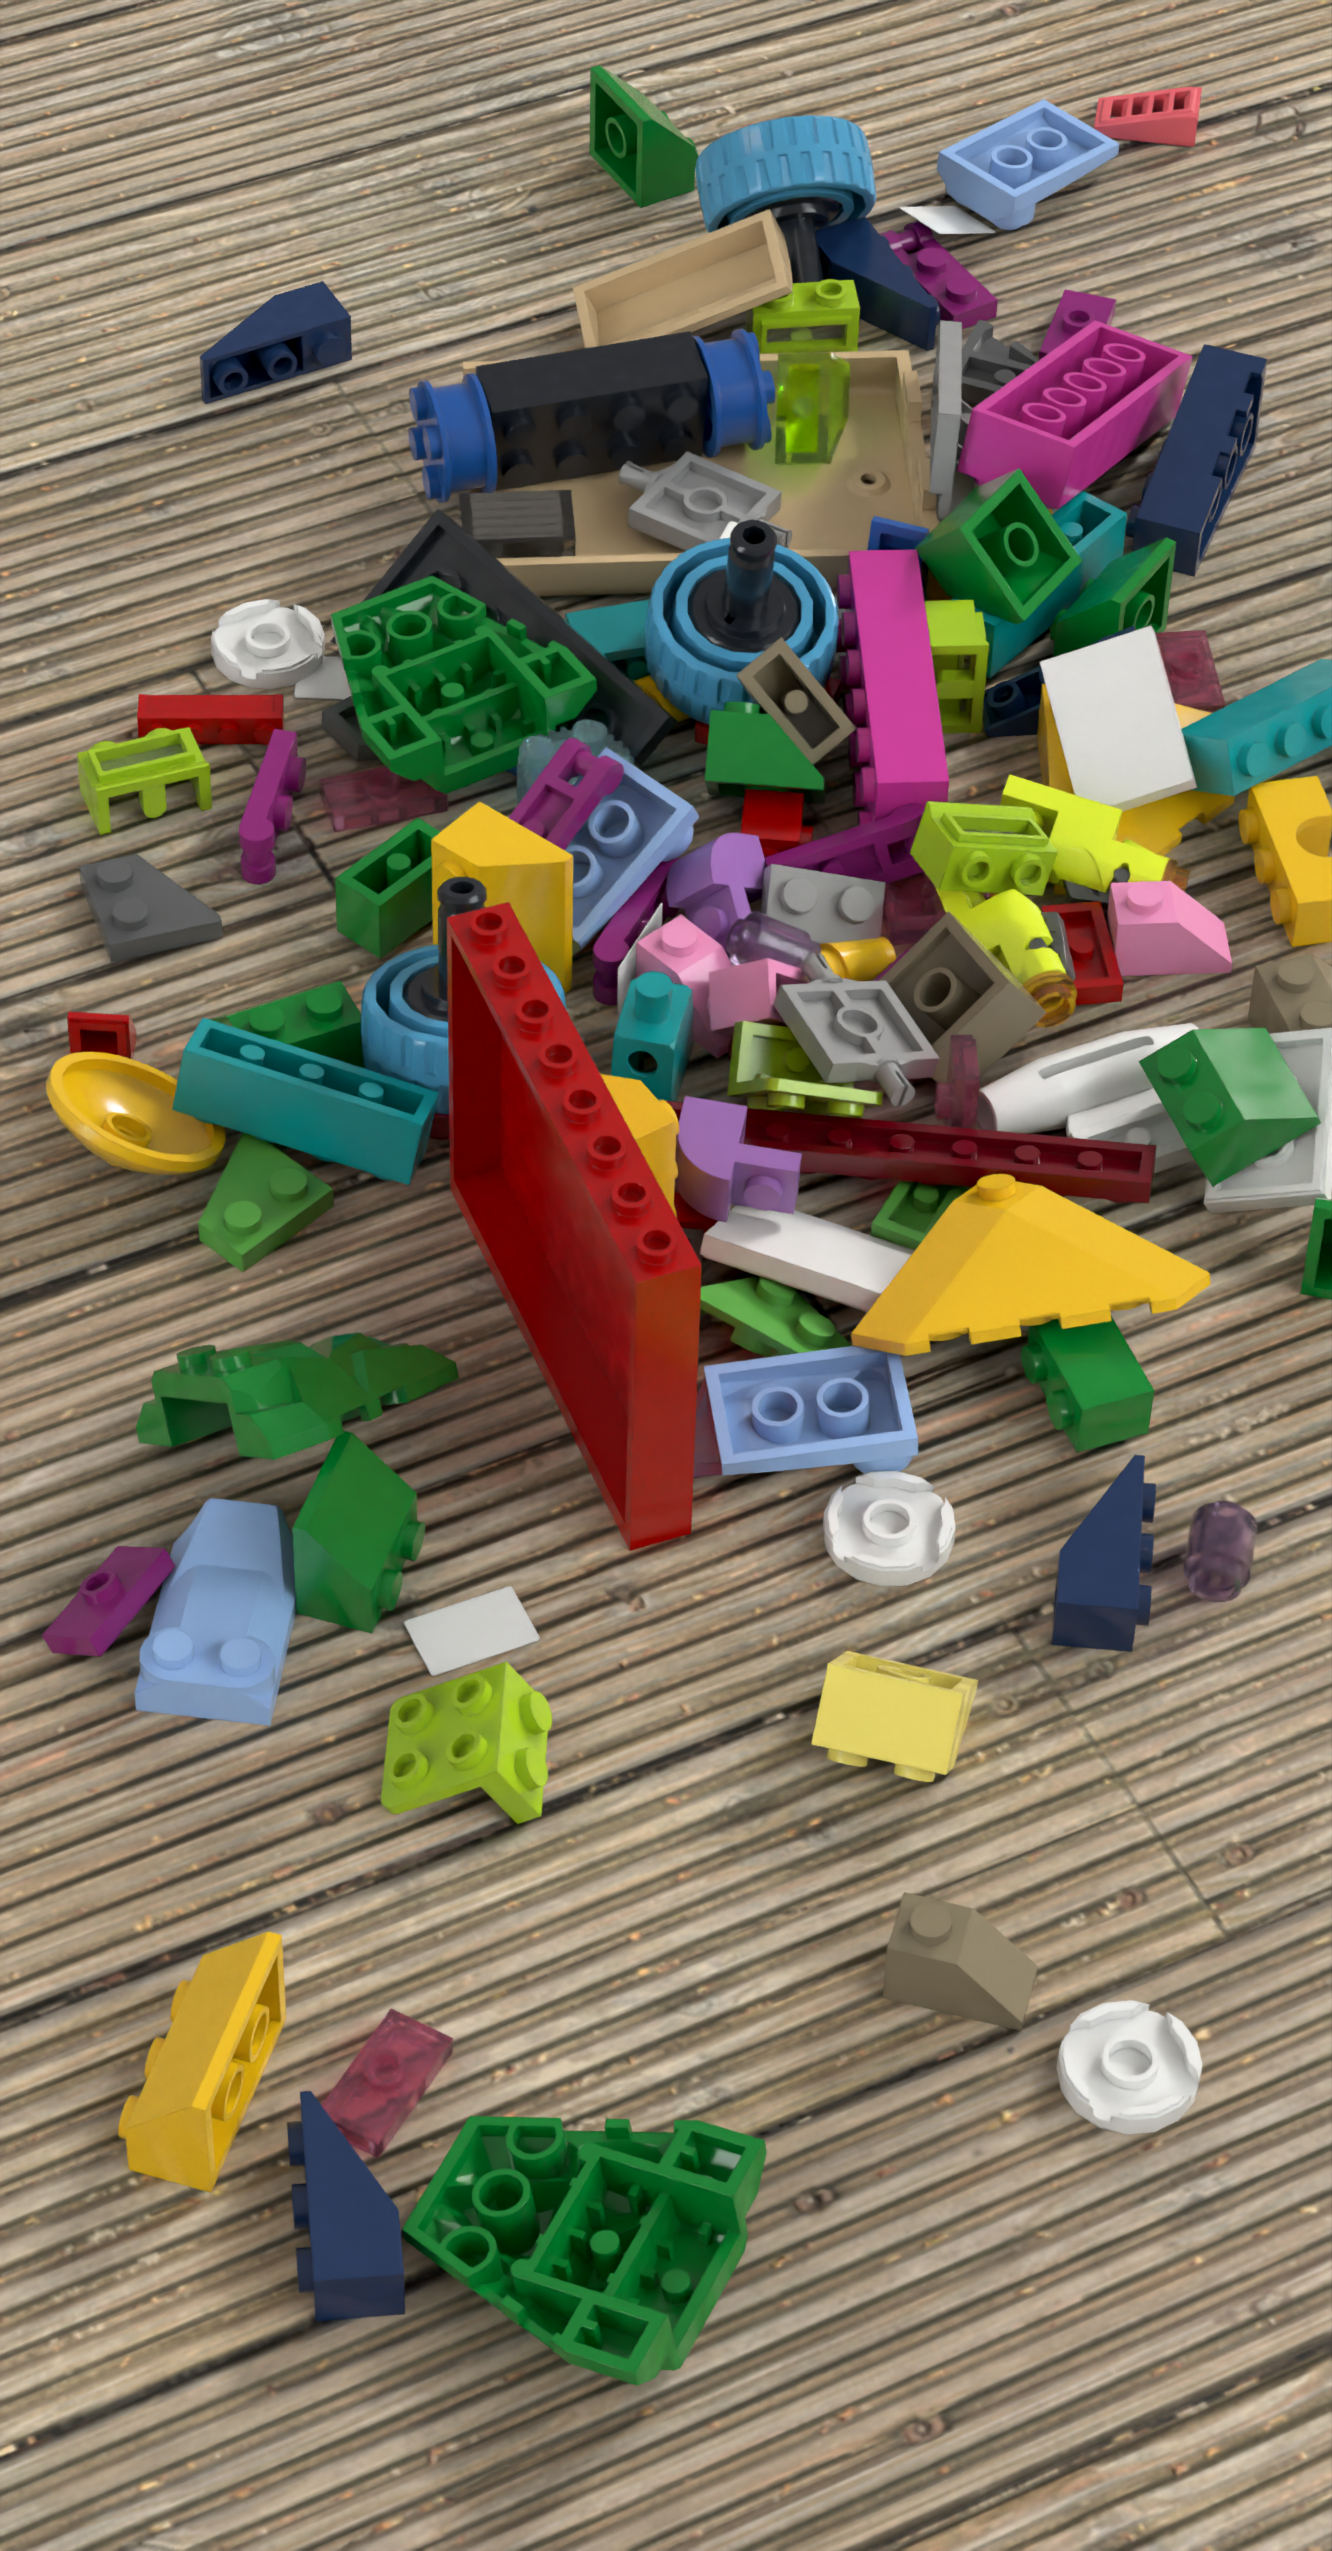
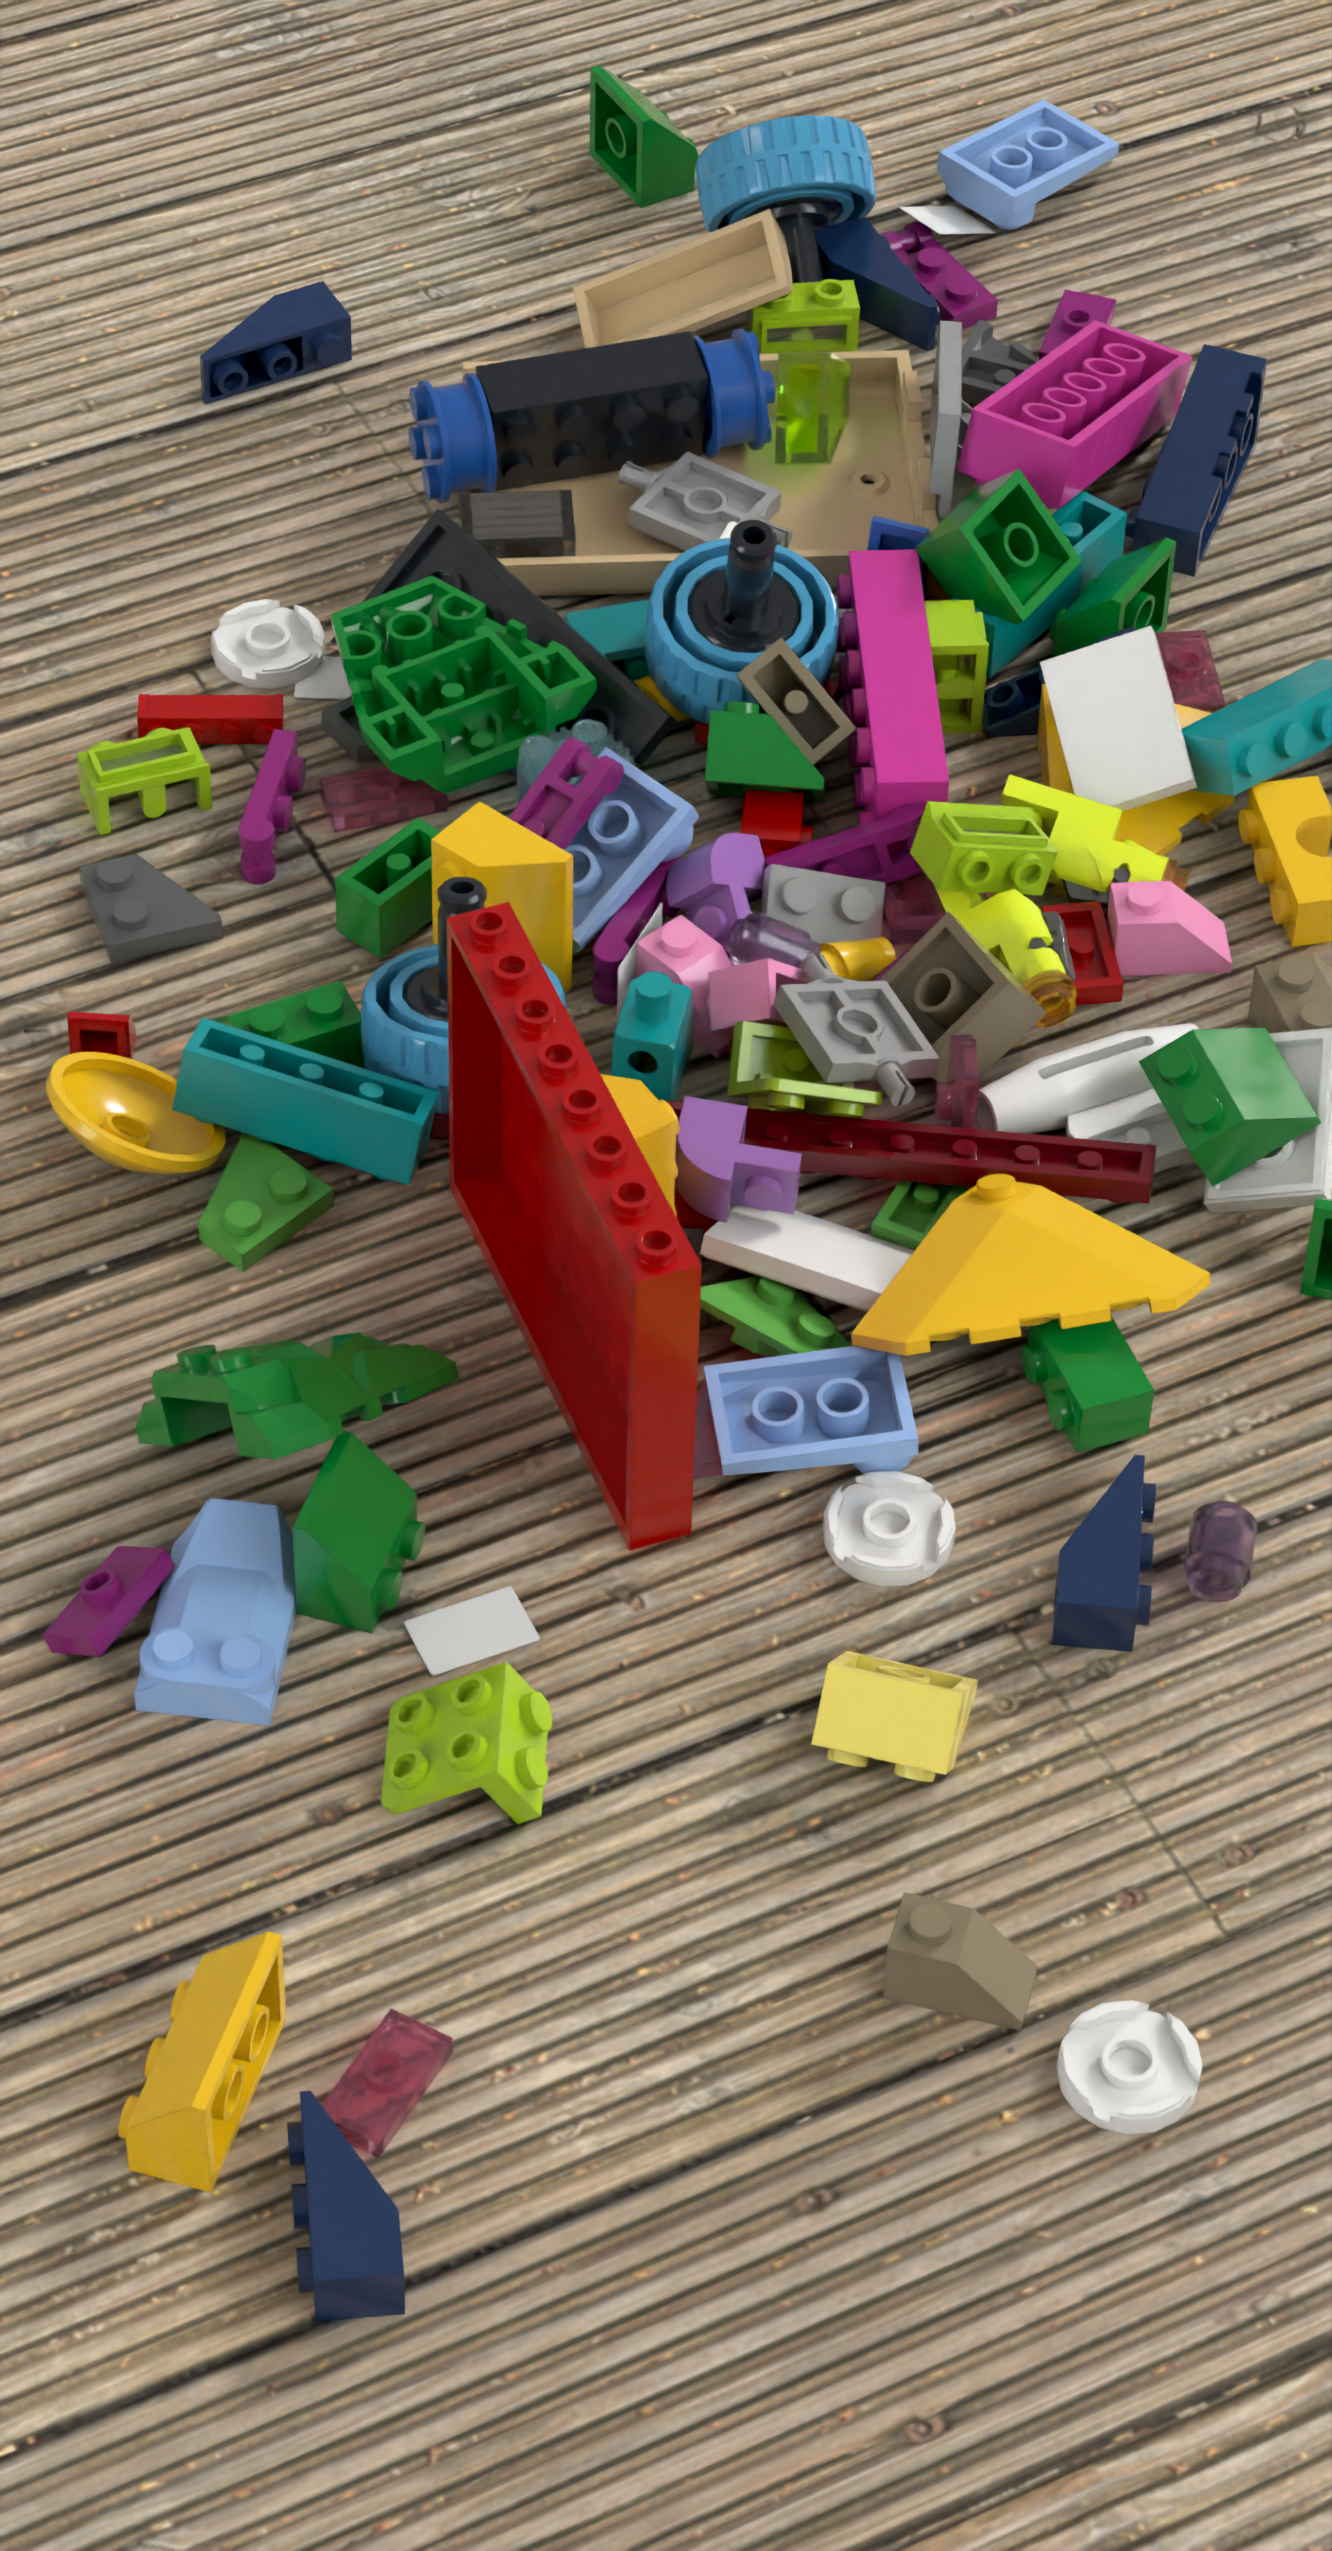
(594, 2236): green wedge -> none
(1151, 116): coral slope -> none

